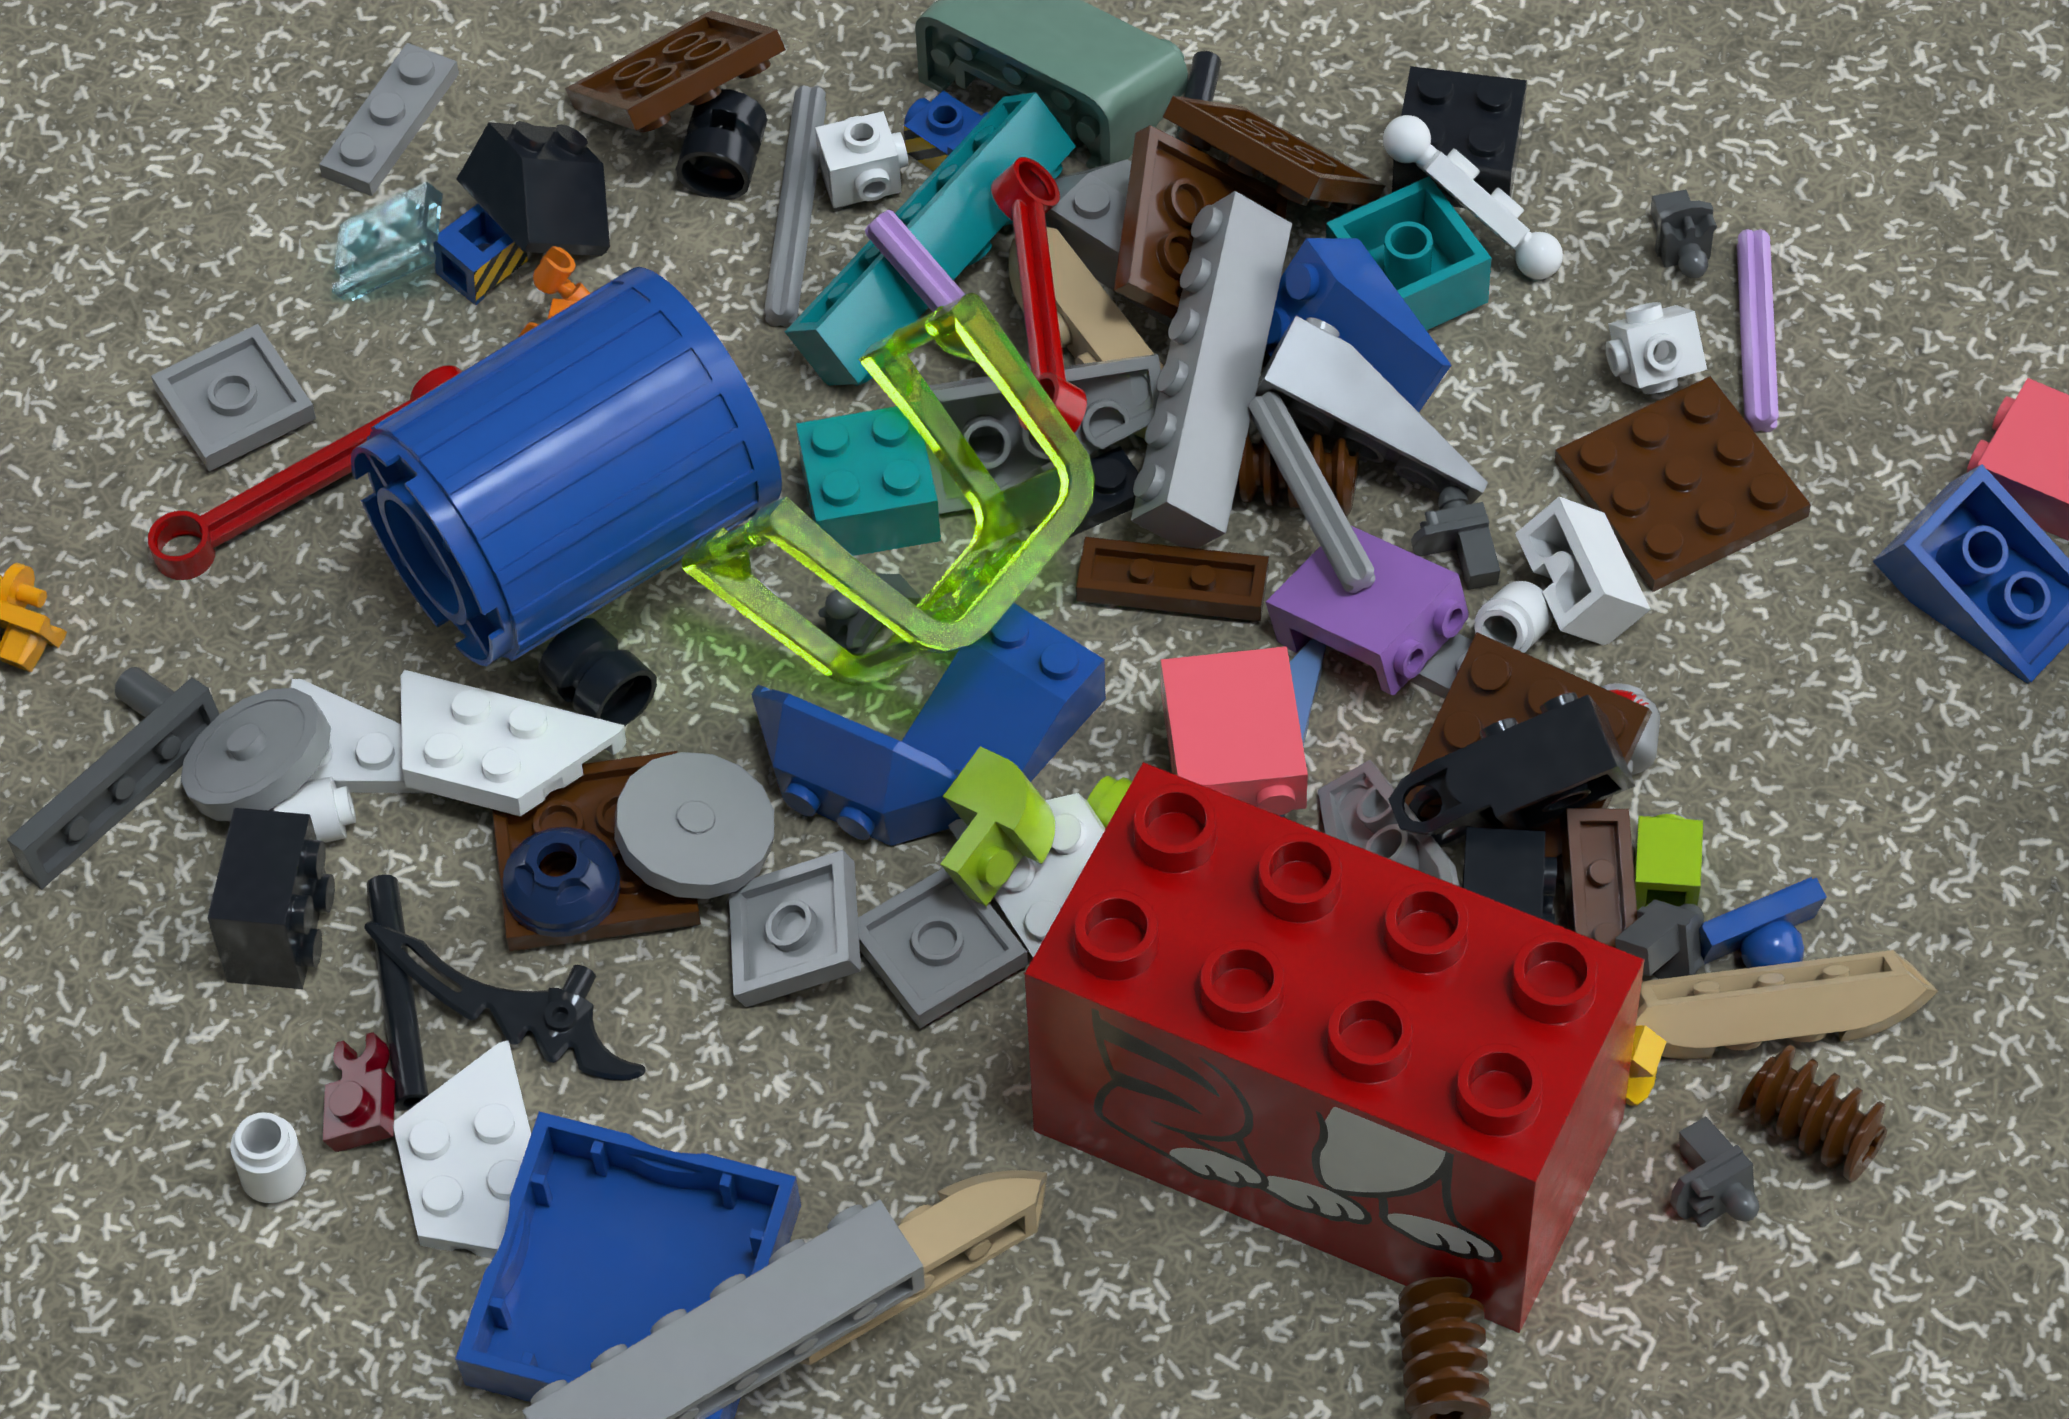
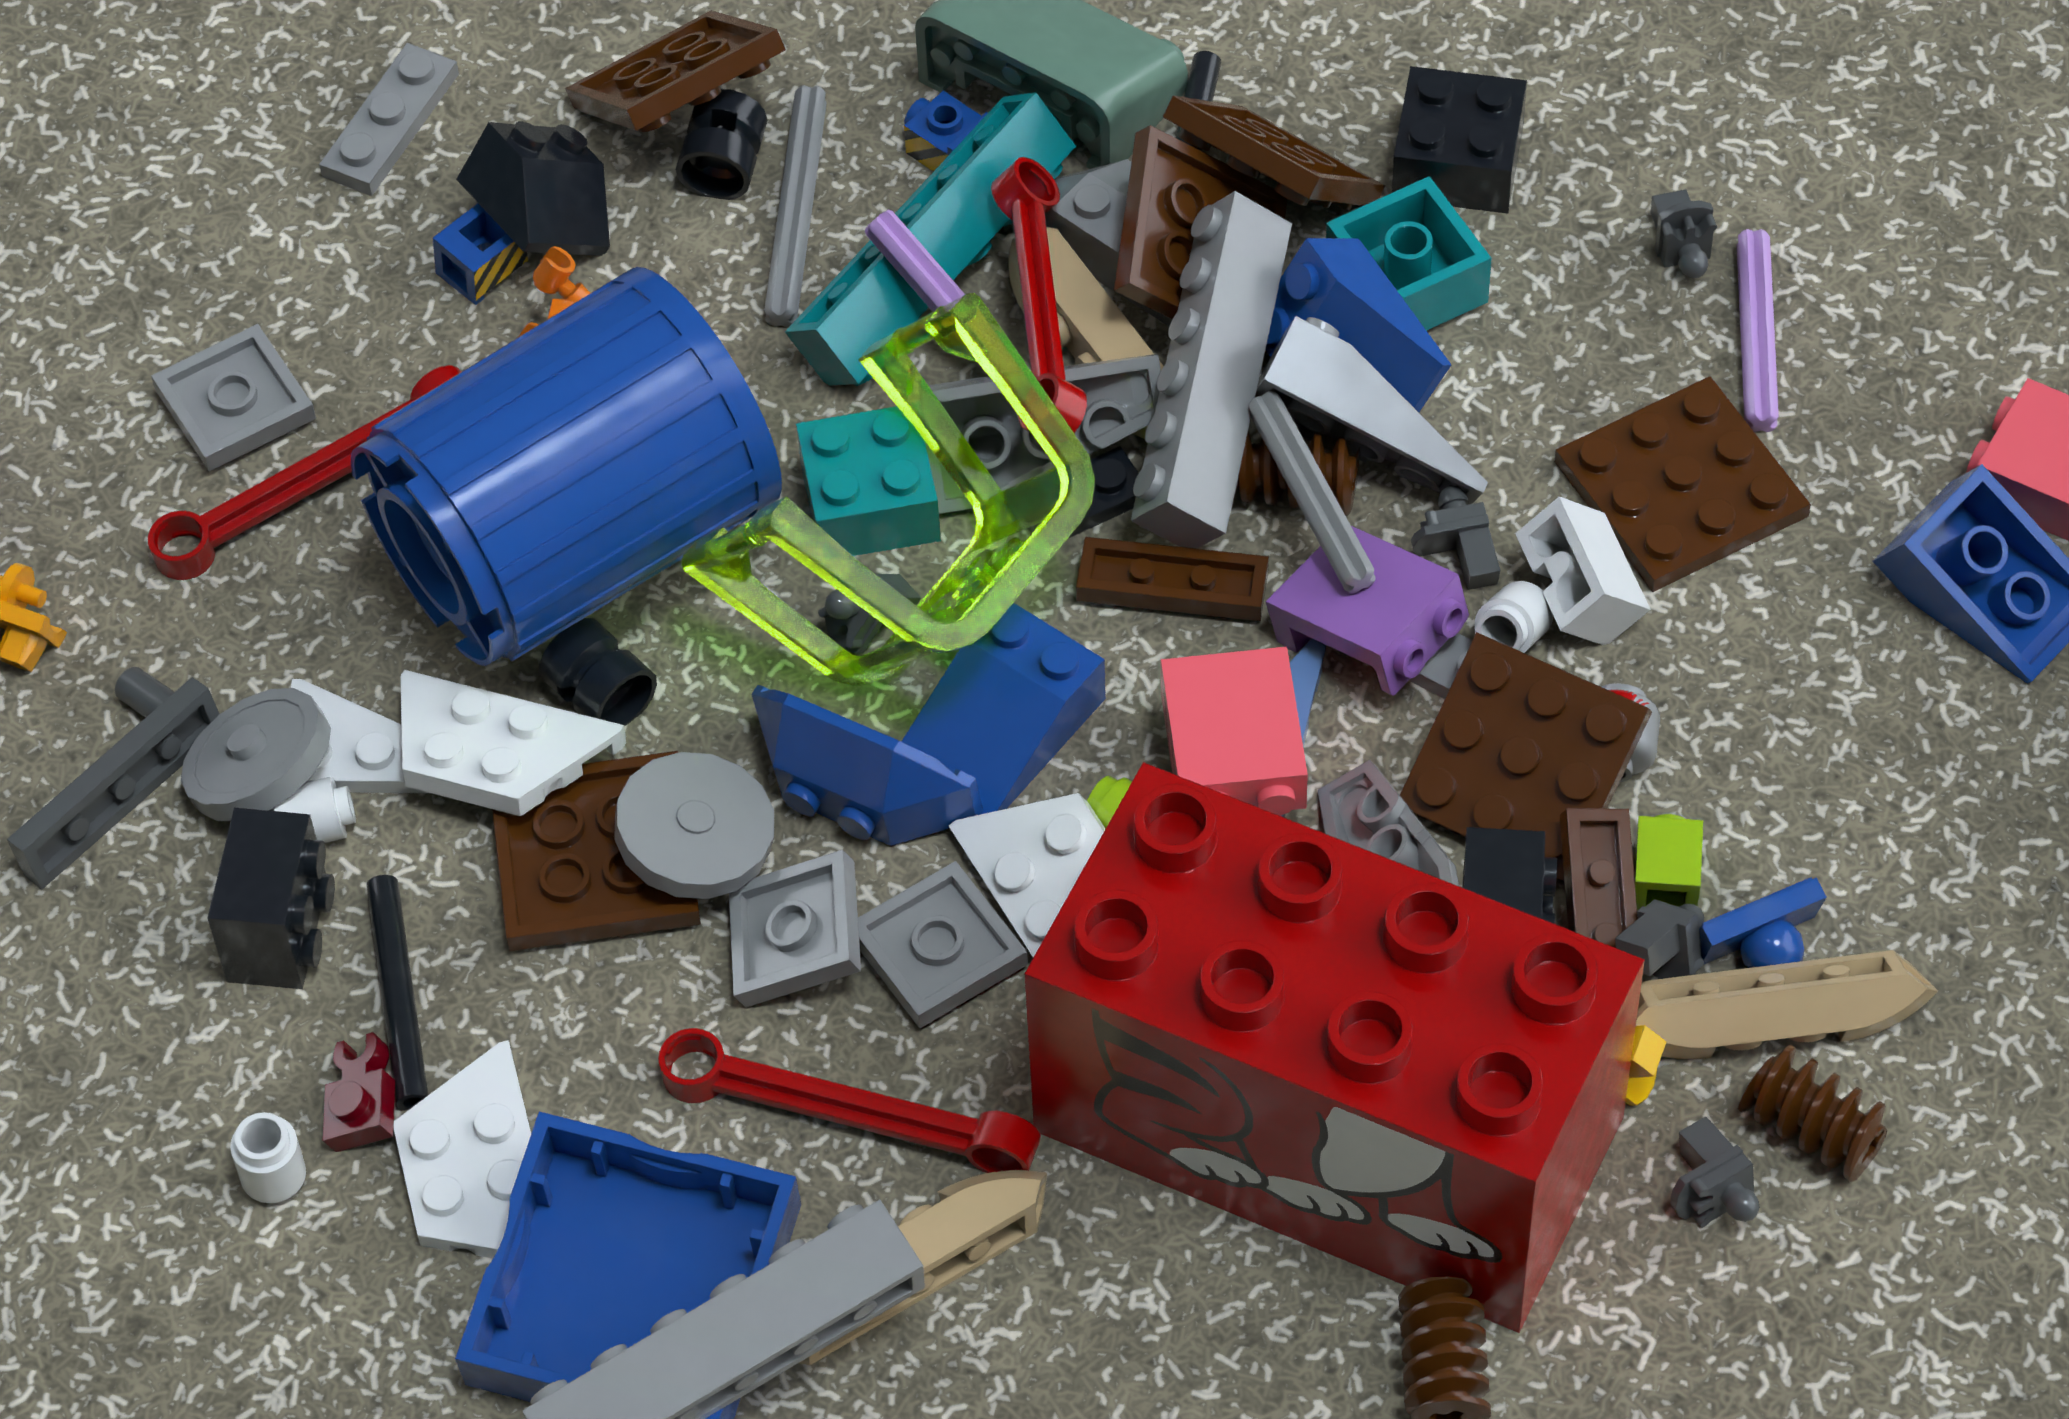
(387, 242): clear light blue plate -> none
(553, 1015): black piece -> none
(567, 902): dark blue piece -> none
(860, 159): white brick -> none
(990, 1143): none -> red piece
(1003, 822): lime brick -> none
(1409, 141): white plate -> none
(1519, 773): black brick -> none
(1655, 347): white brick -> none

